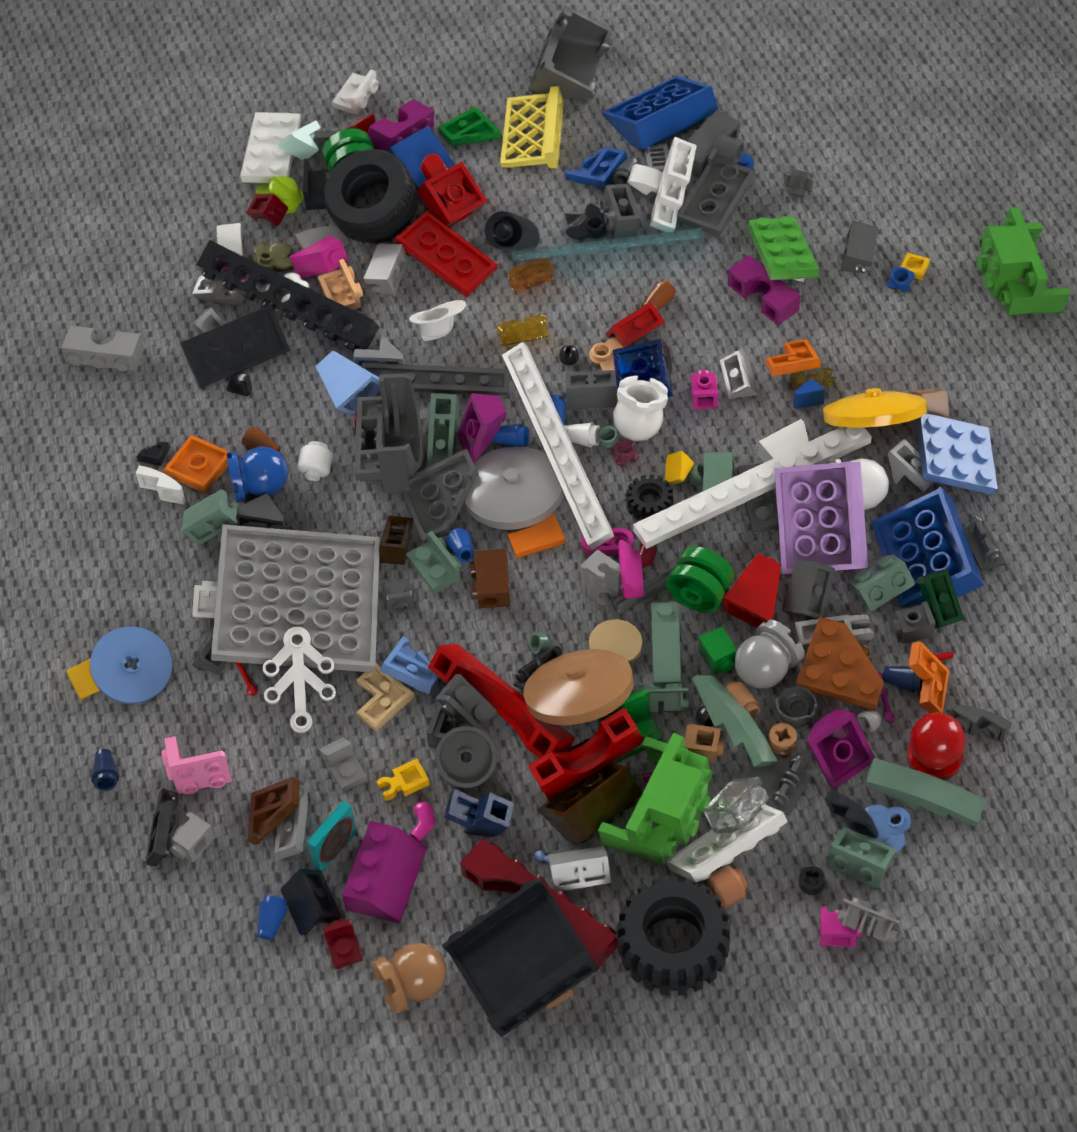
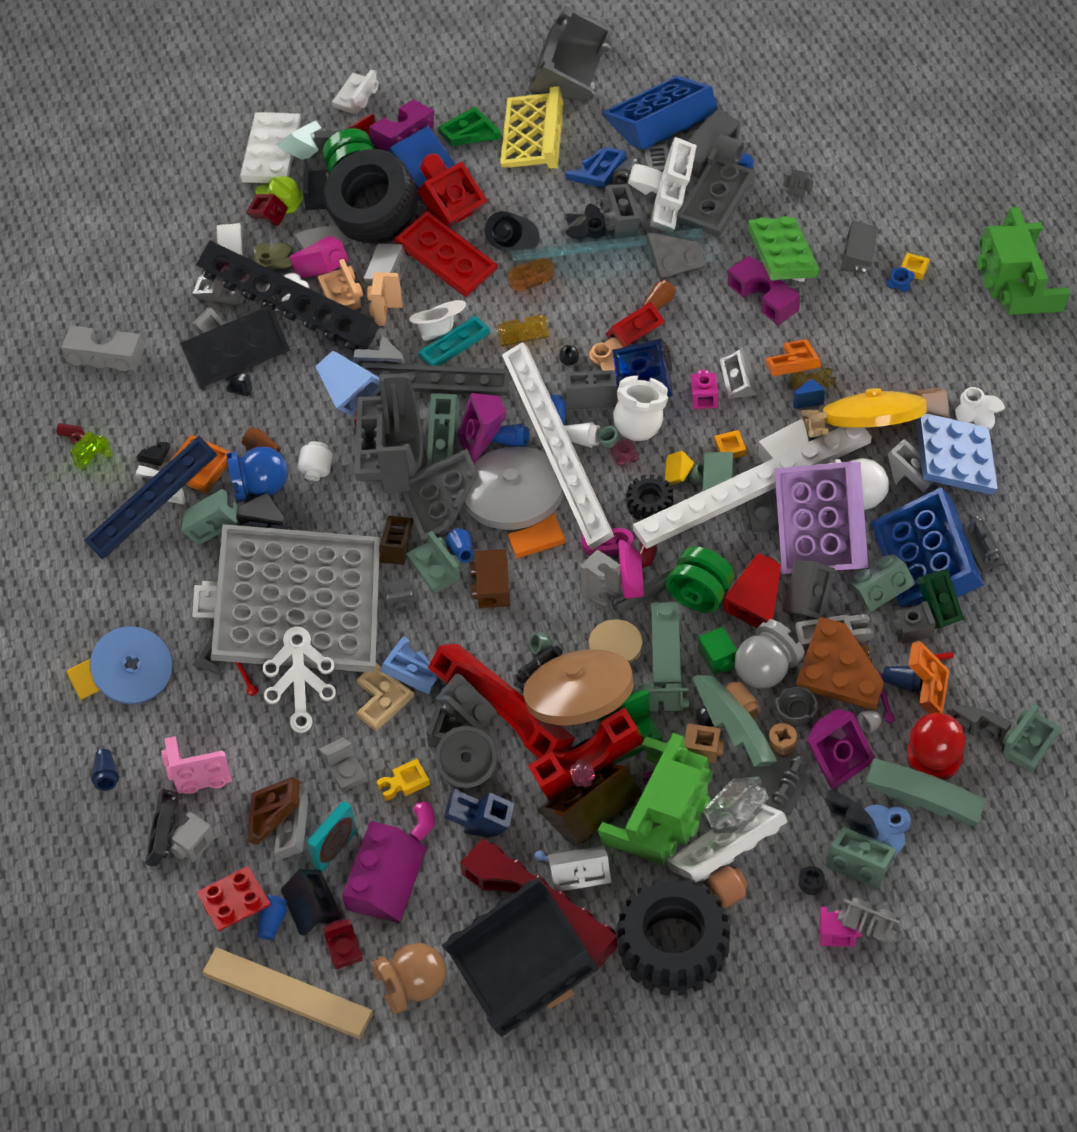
(73, 431): none -> dark red arm
(88, 447): none -> clear neon green bracket
(150, 497): none -> dark blue tile
(233, 898): none -> red hinge
(288, 993): none -> tan tile
(384, 294): none -> light nougat bracket
(454, 342): none -> teal tile
(582, 773): none -> clear pink plate
(674, 255): none -> flat silver wing
(730, 442): none -> light orange plate
(814, 422): none -> tan hinge
(980, 411): none -> white plate
(1030, 739): none -> sand green bracket

